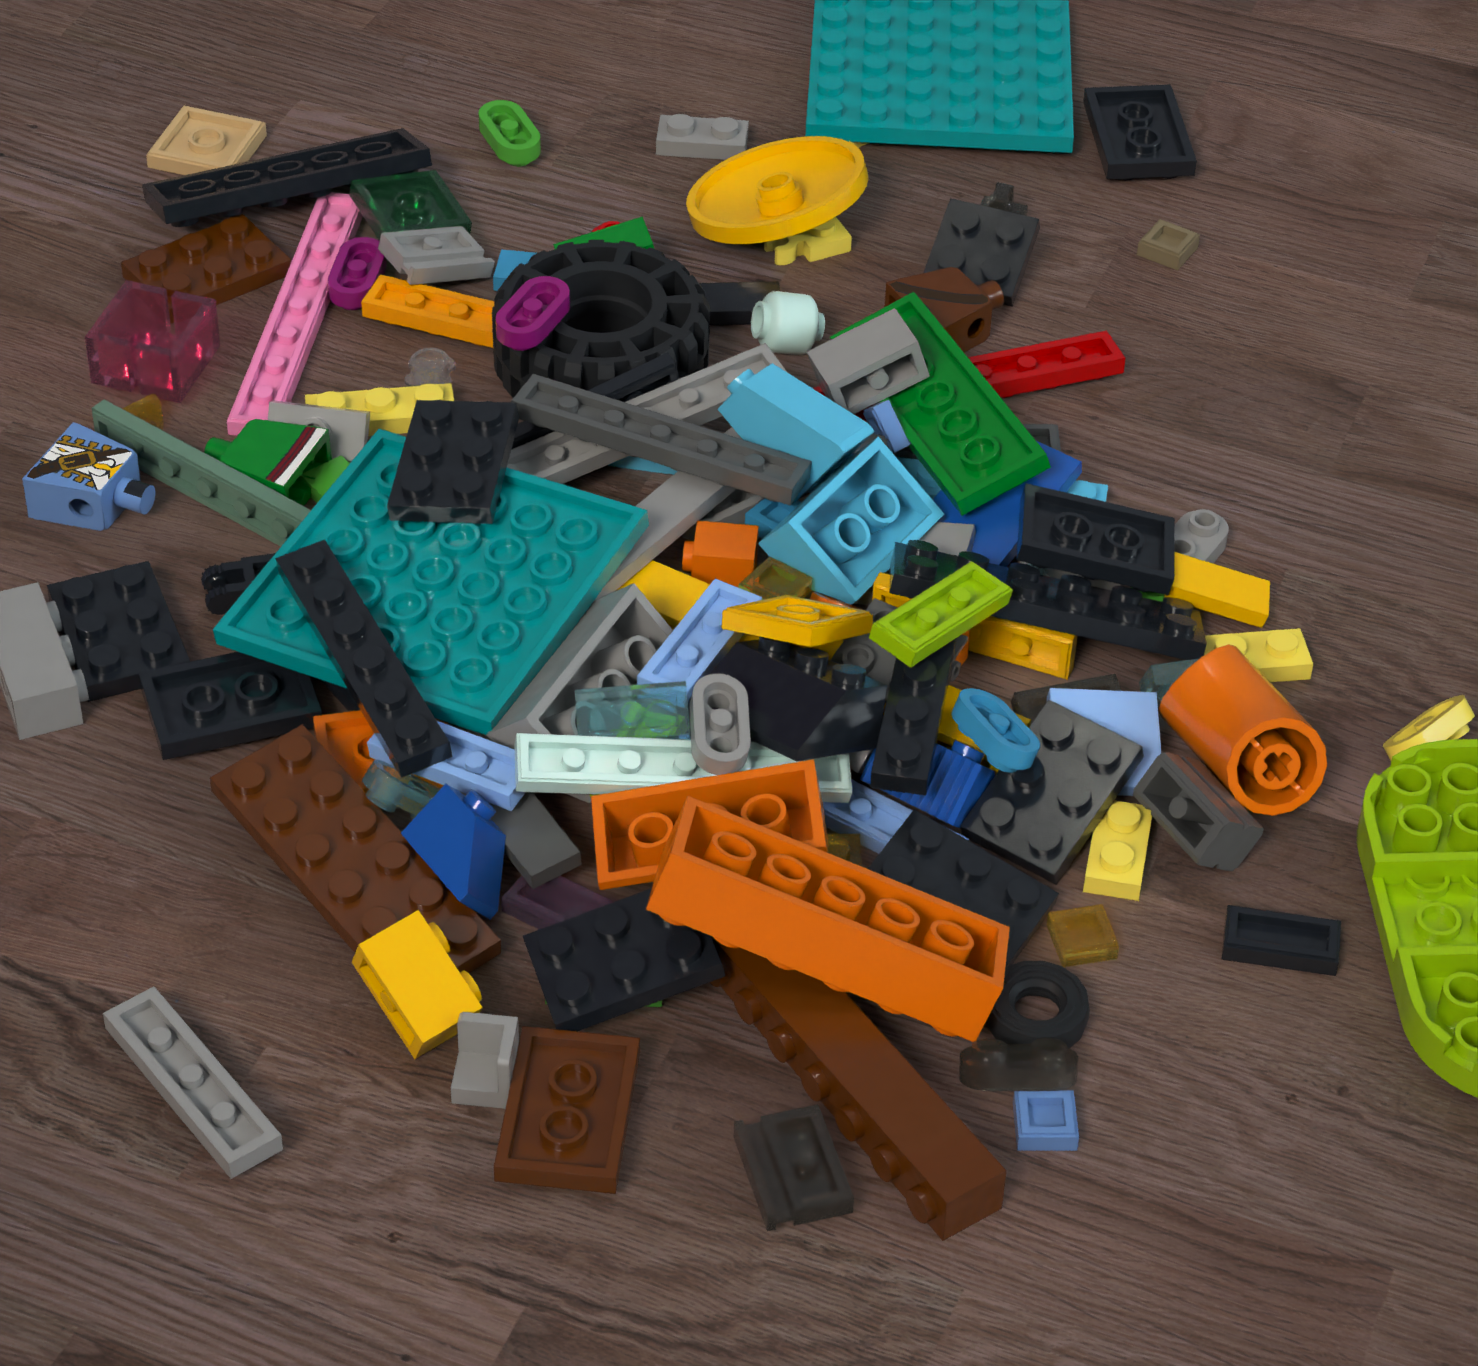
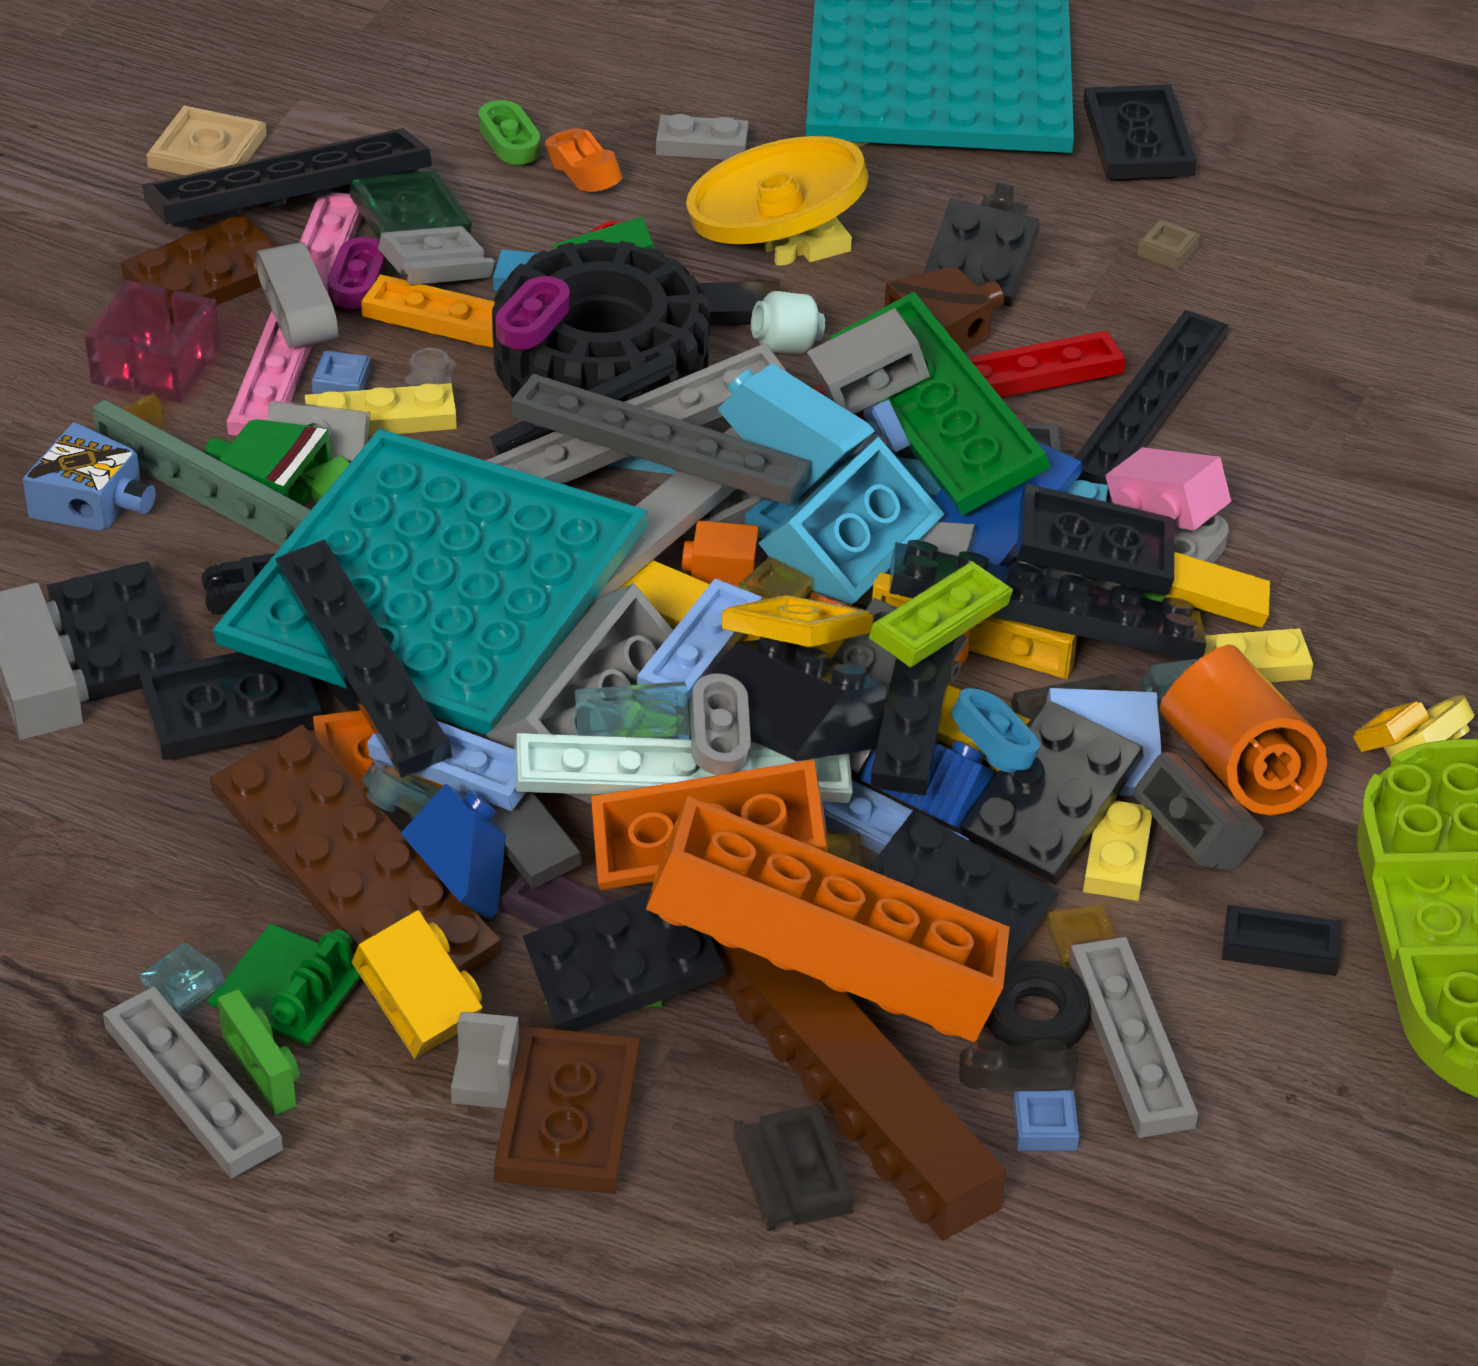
(183, 977): none -> clear light blue plate
(252, 1043): none -> bright green plate
(294, 980): none -> green hinge
(296, 295): none -> light grey beam
(341, 372): none -> medium blue tile
(453, 462): black plate -> none
(583, 160): none -> orange piece
(1133, 1038): none -> light grey plate
(1151, 395): none -> black tile
(1171, 484): none -> bright pink brick
(1390, 726): none -> yellow tile

